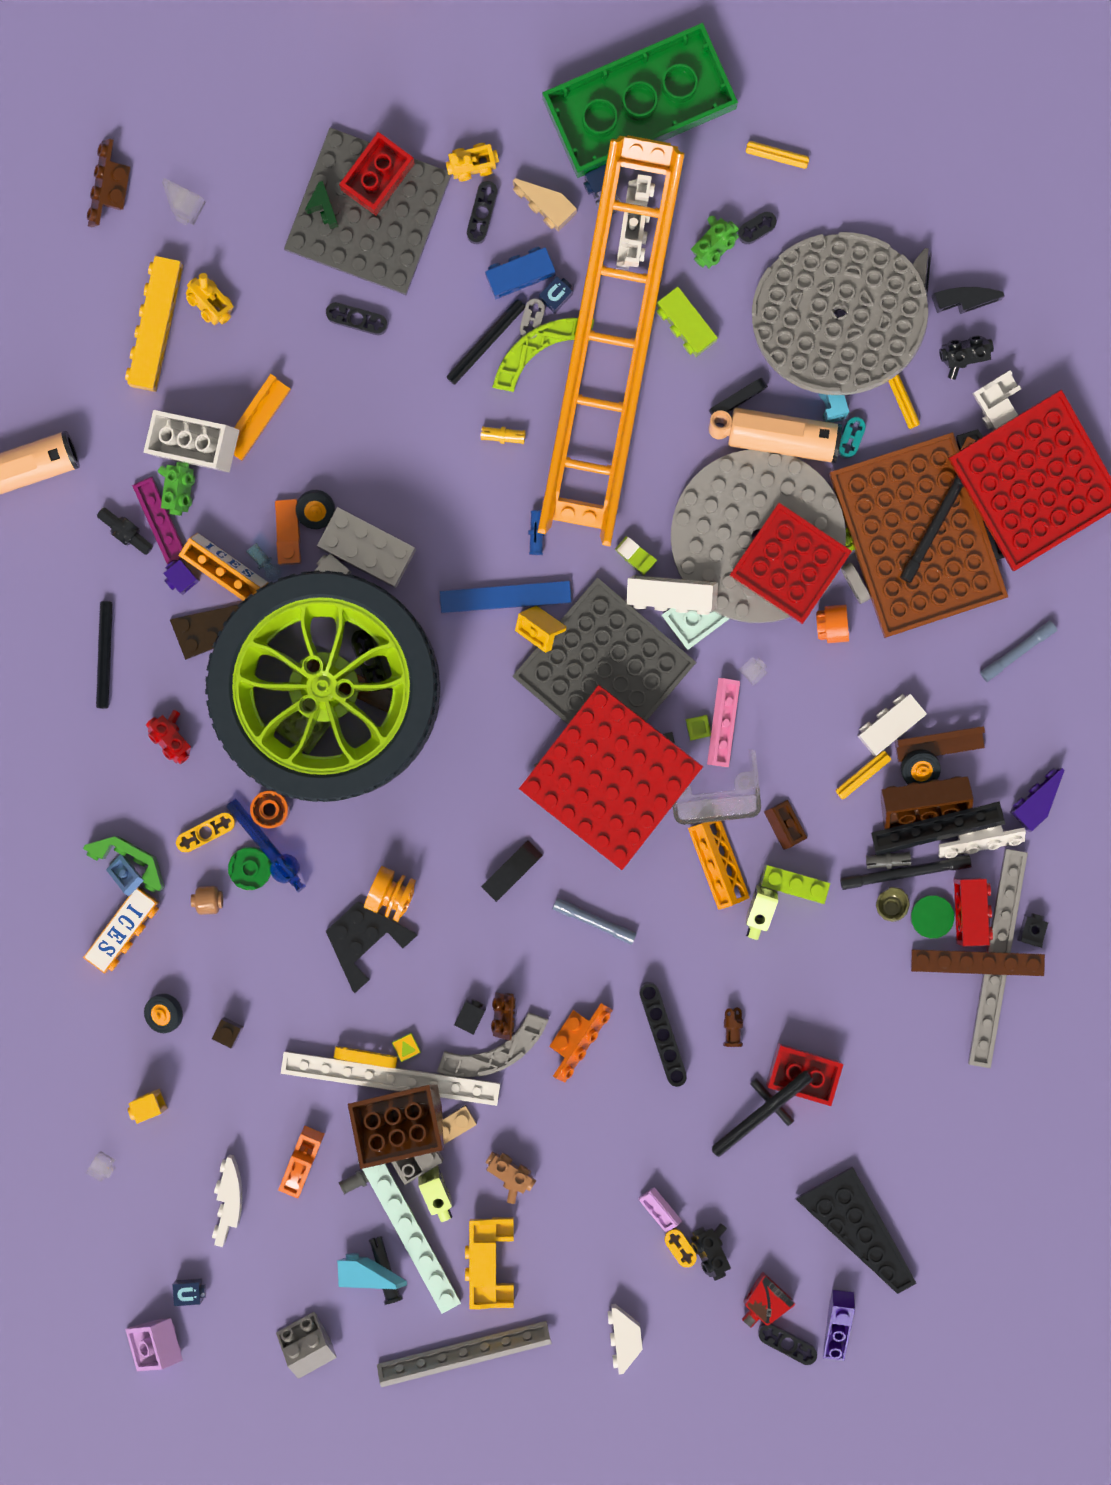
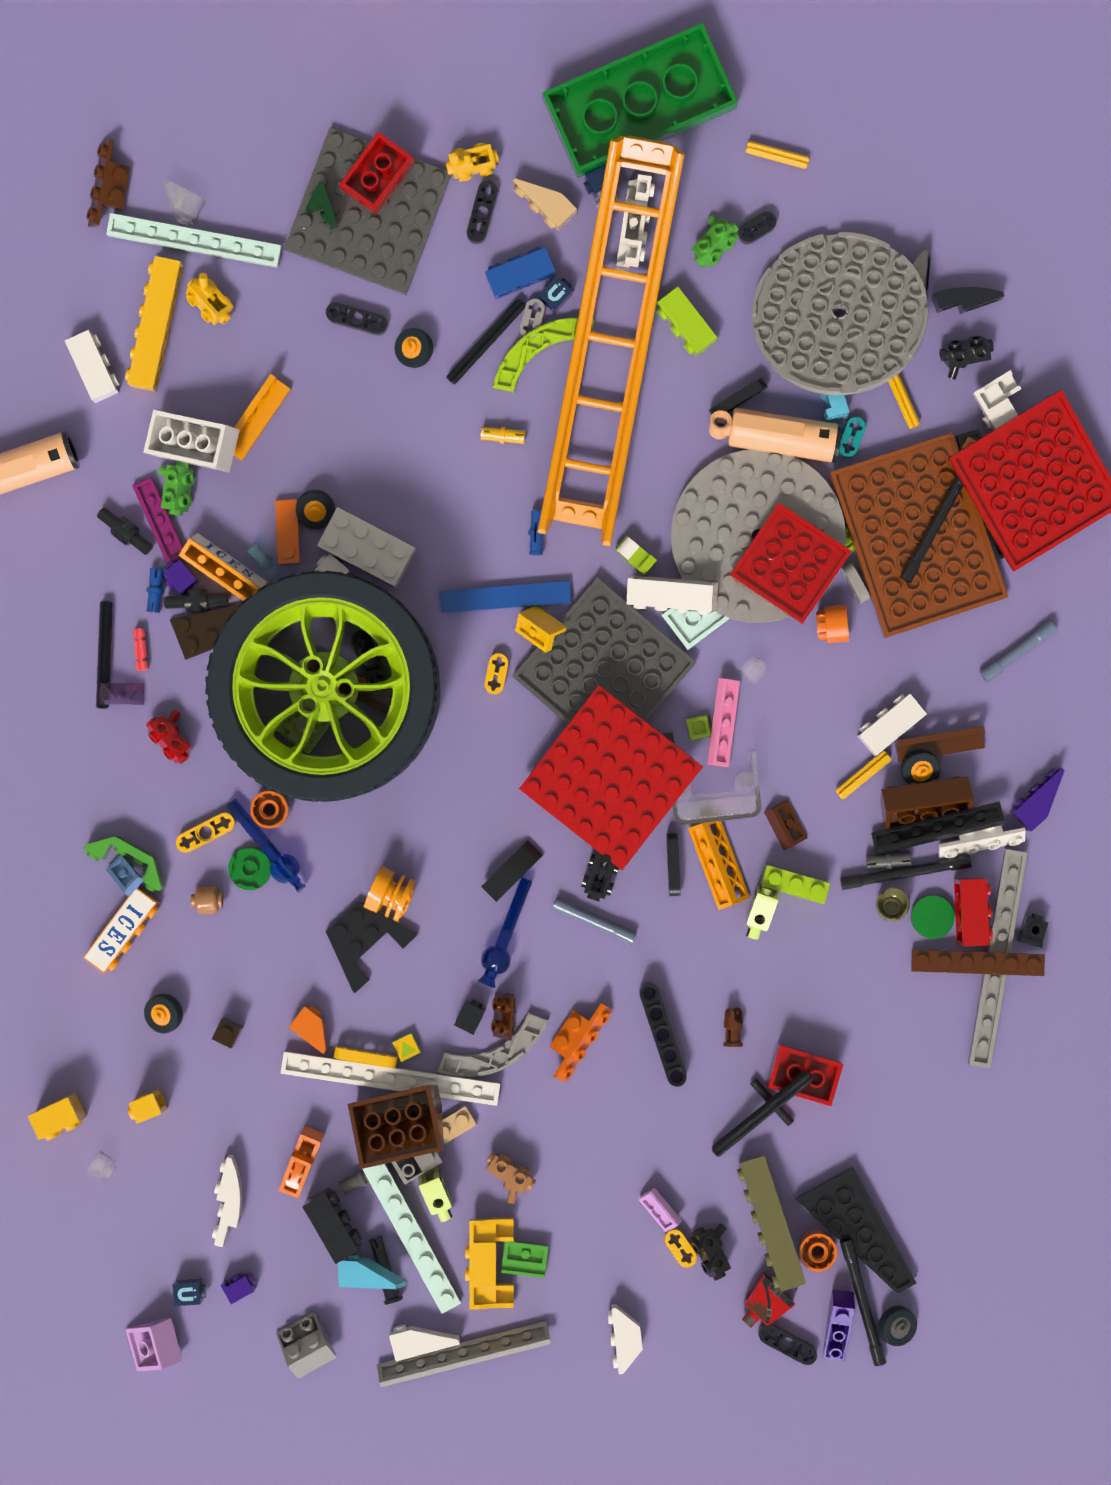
(59, 1115): none -> yellow brick
(92, 366): none -> white brick
(121, 693): none -> clear purple slope
(140, 649): none -> coral axle
(155, 590): none -> blue pin
(194, 240): none -> light aqua plate
(196, 600): none -> black axle
(239, 1286): none -> dark purple brick
(311, 1027): none -> orange slope
(333, 1224): none -> black brick
(413, 347): none -> black wheel
(417, 1341): none -> white slope
(491, 672): none -> yellow beam
(497, 958): none -> clear blue piece
(524, 1259): none -> bright green plate
(600, 871): none -> black brick
(673, 864): none -> black beam
(772, 1224): none -> olive brick
(825, 1259): none -> orange piece
(874, 1343): none -> black piece
(897, 1326): none -> black wheel

